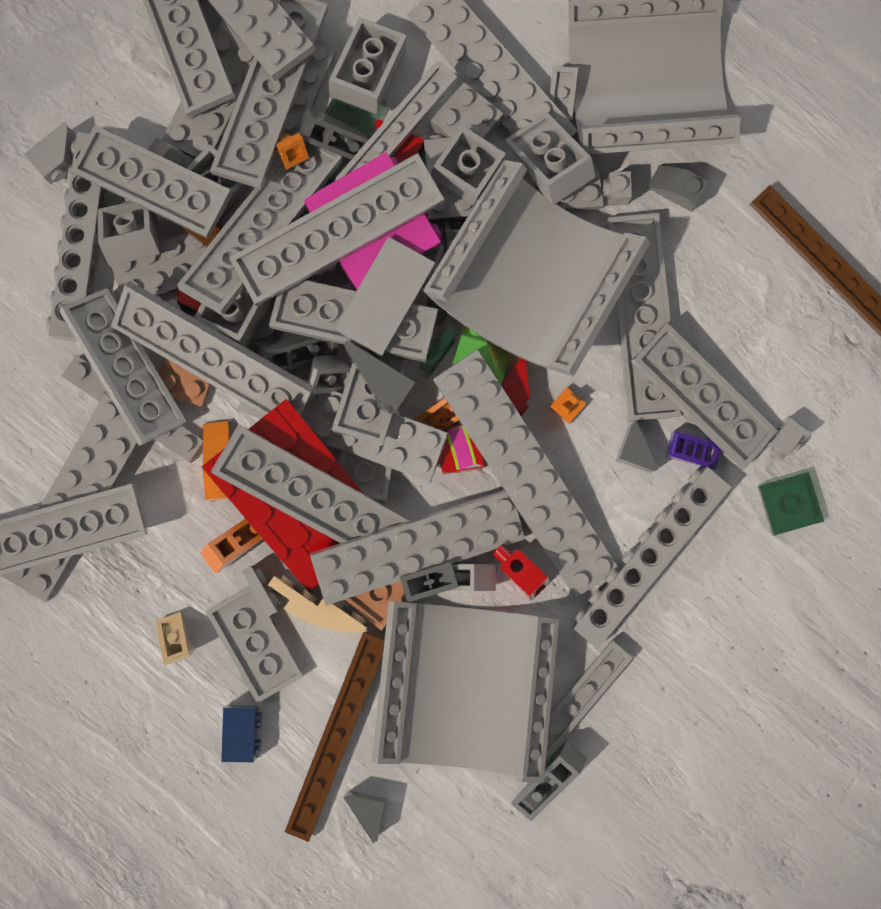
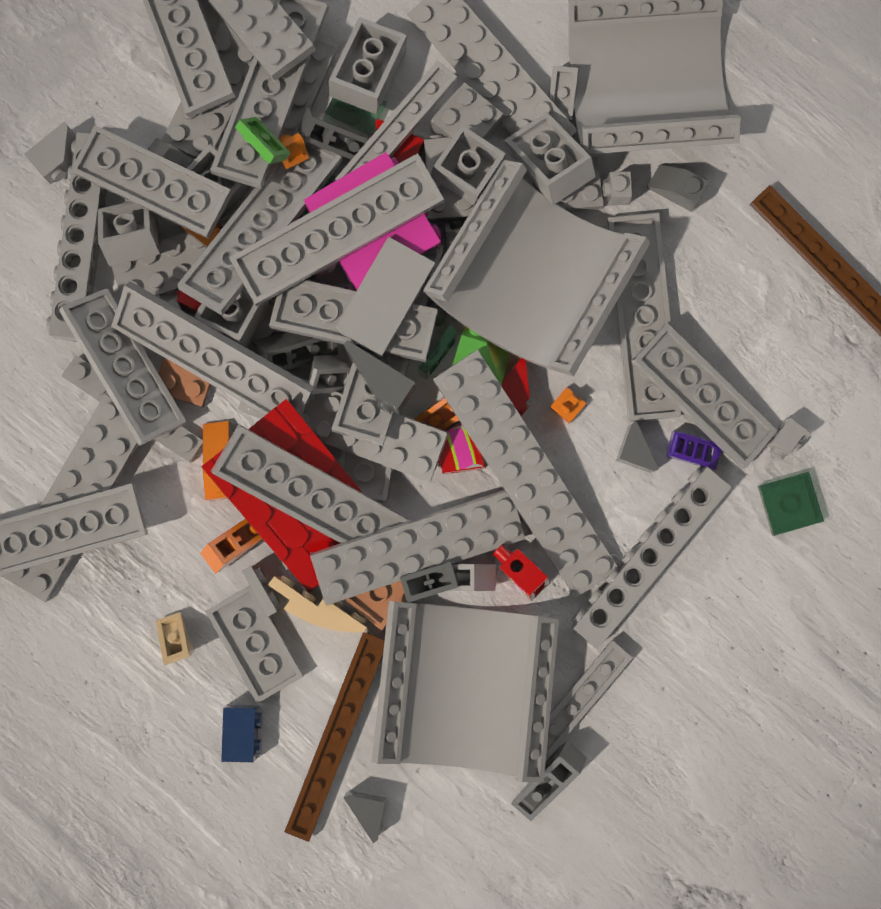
(262, 140): none -> bright green plate

